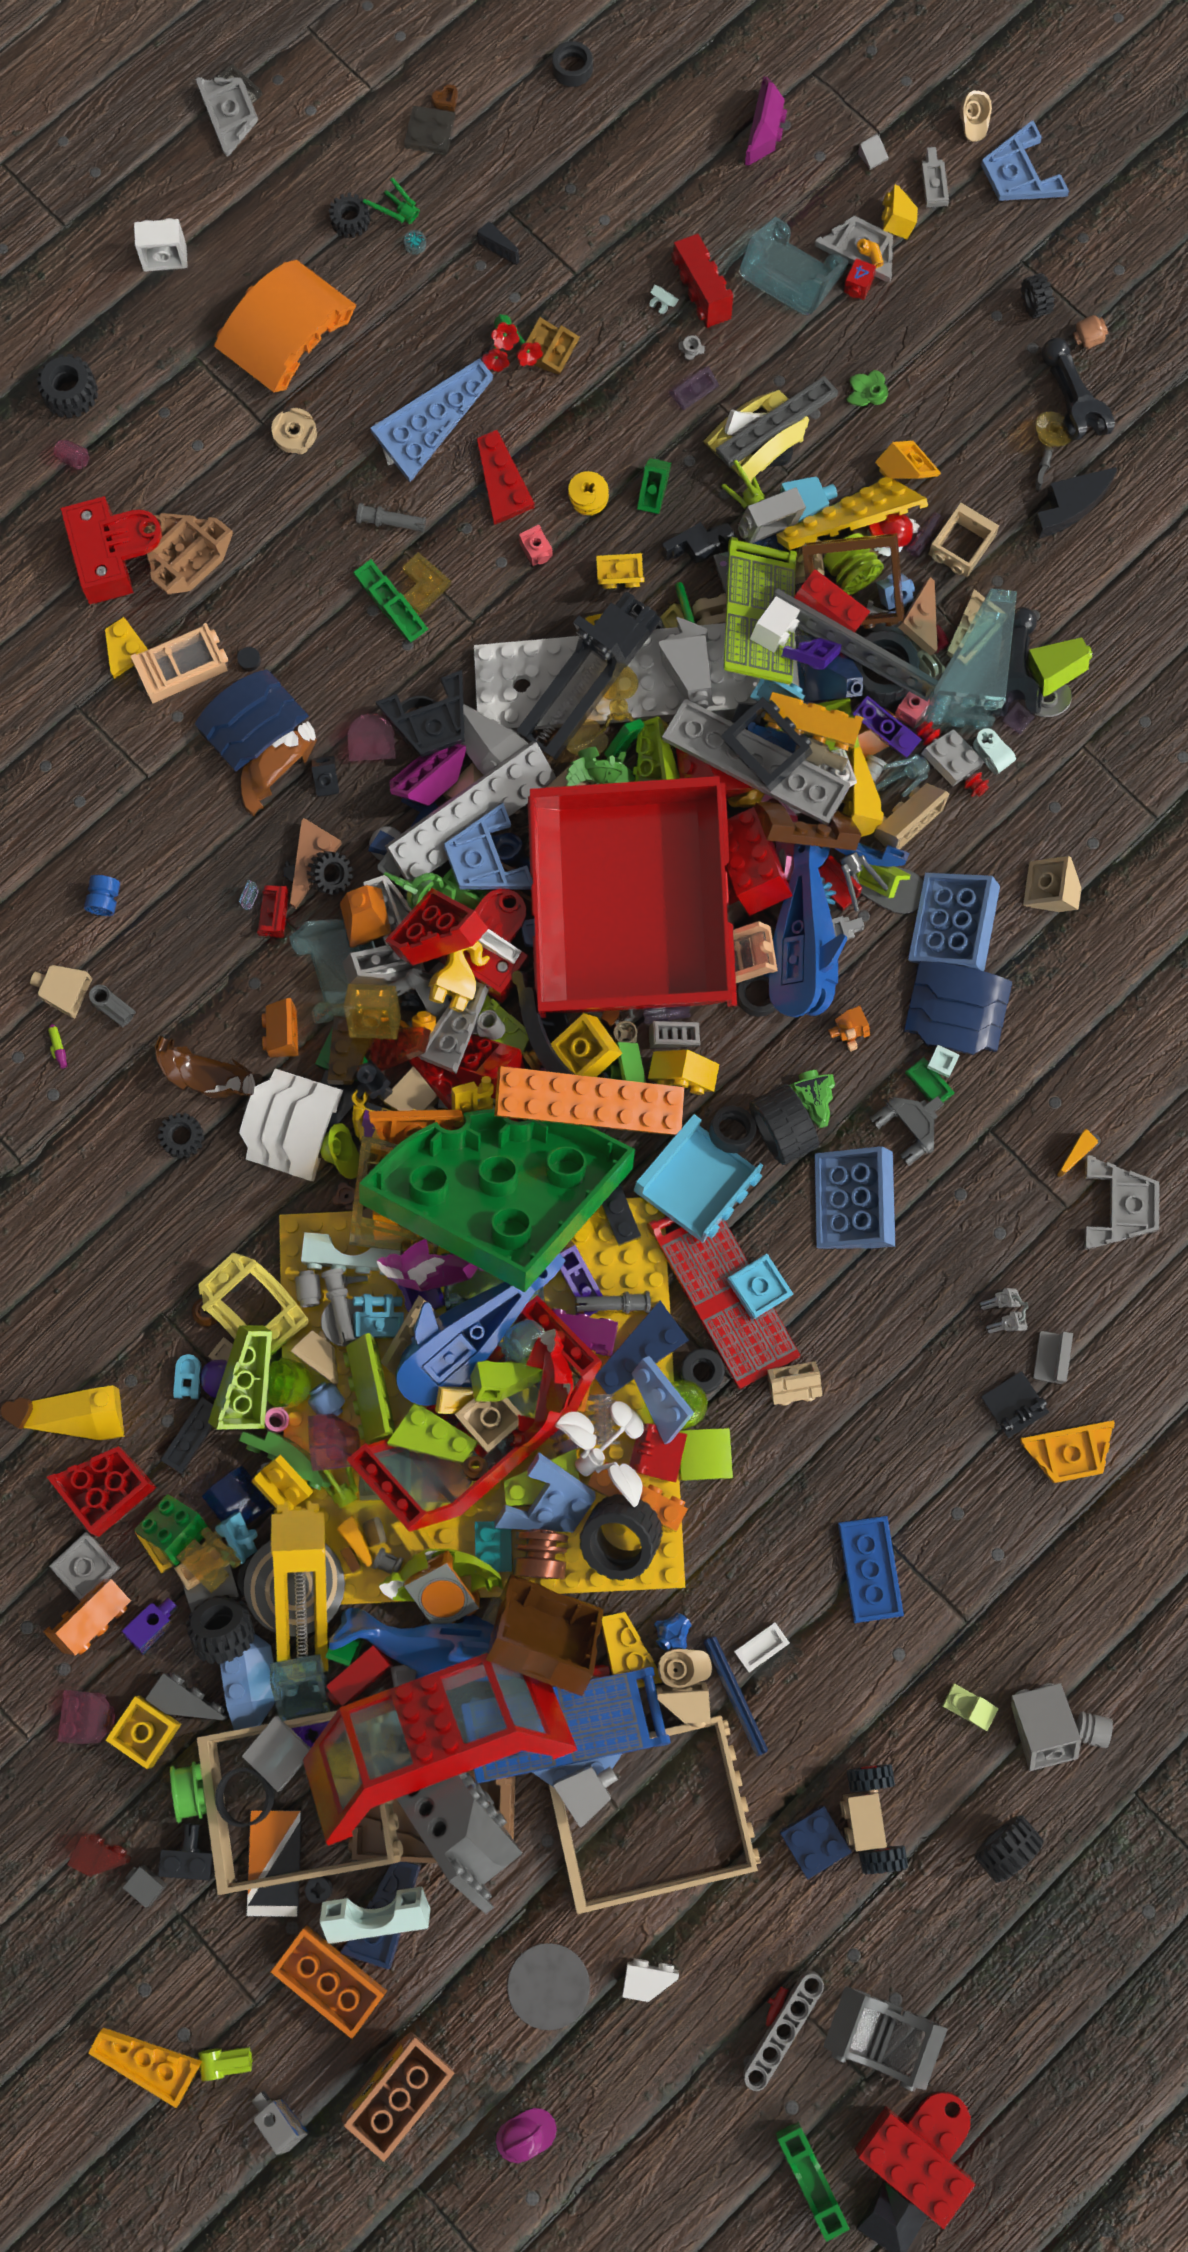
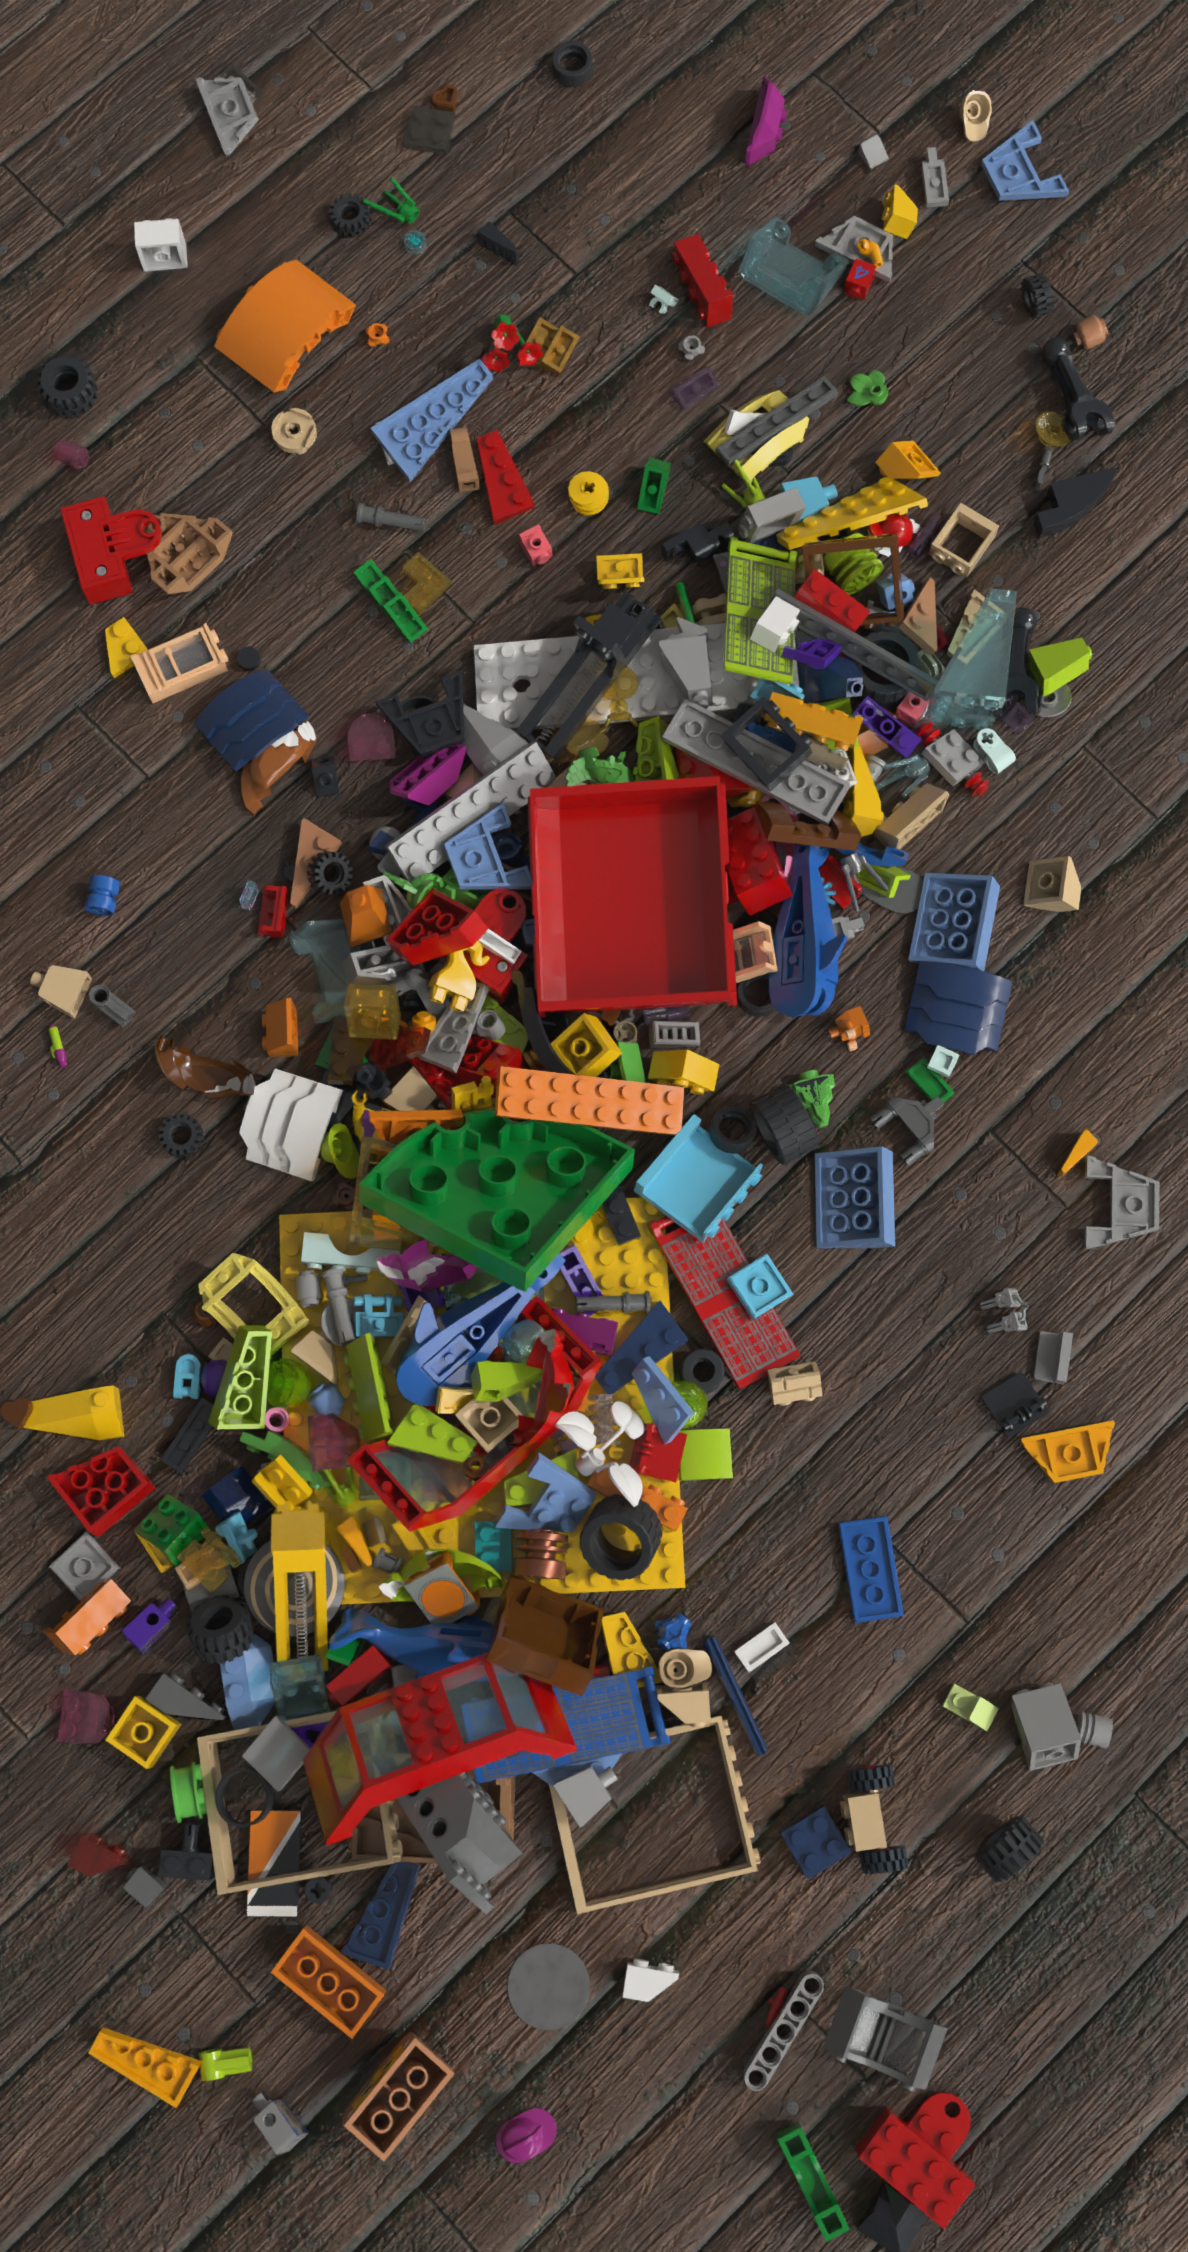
(346, 1921): light aqua arch -> none
(374, 330): none -> orange plate
(464, 460): none -> medium nougat leg
(624, 738): green tile -> none

